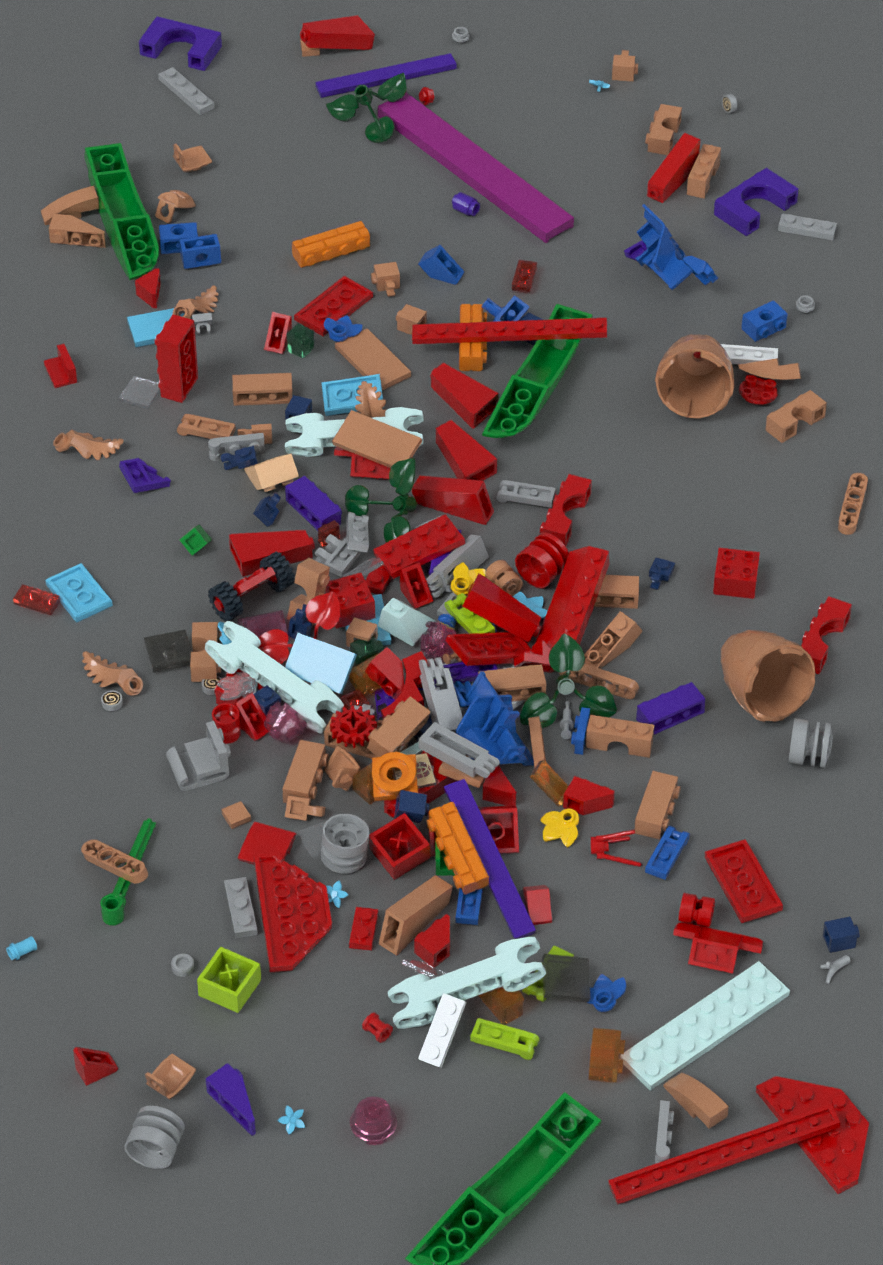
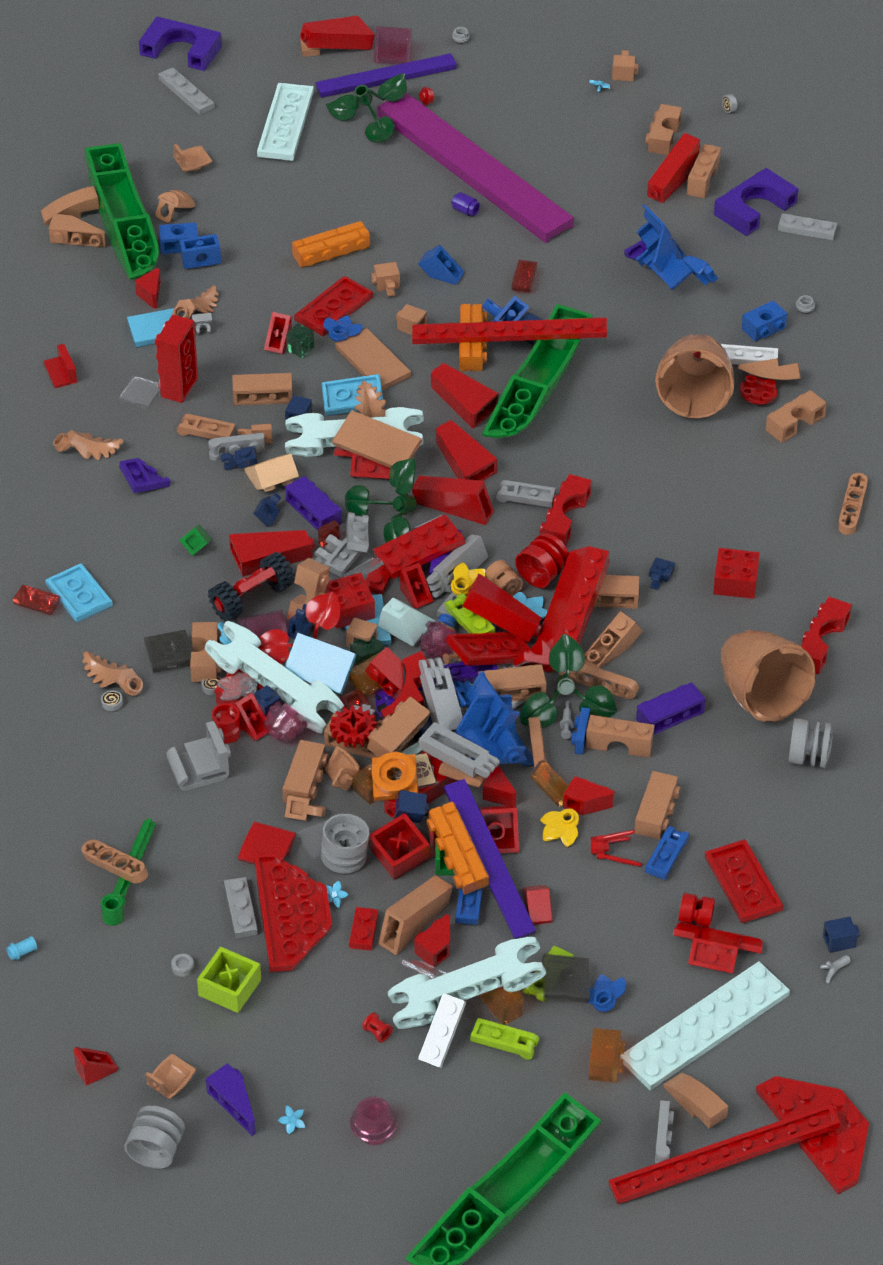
(236, 815): nougat tile -> none
(285, 121): none -> light aqua plate
(392, 45): none -> clear pink slope

